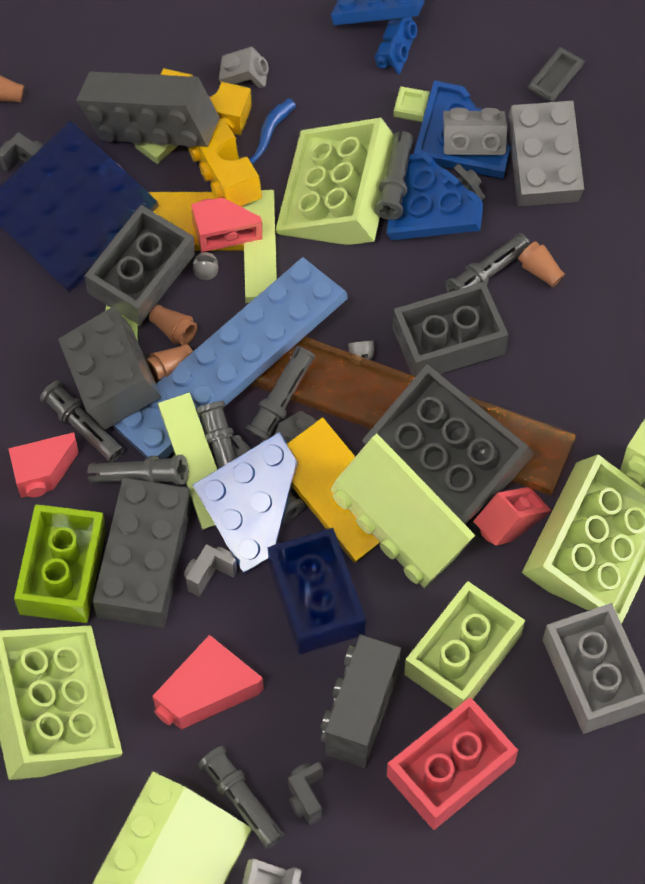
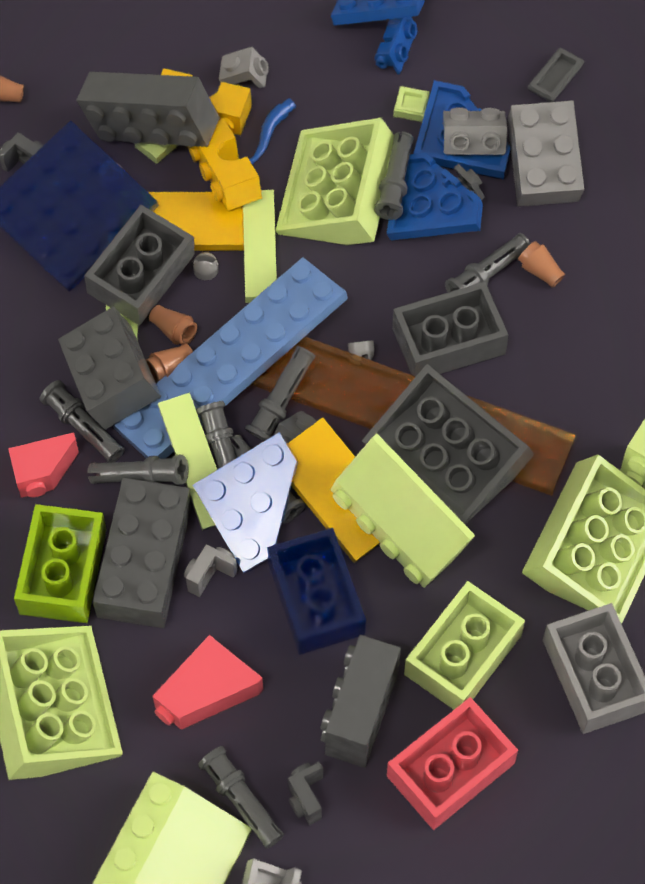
(224, 224): coral slope -> none
(510, 515): coral slope -> none

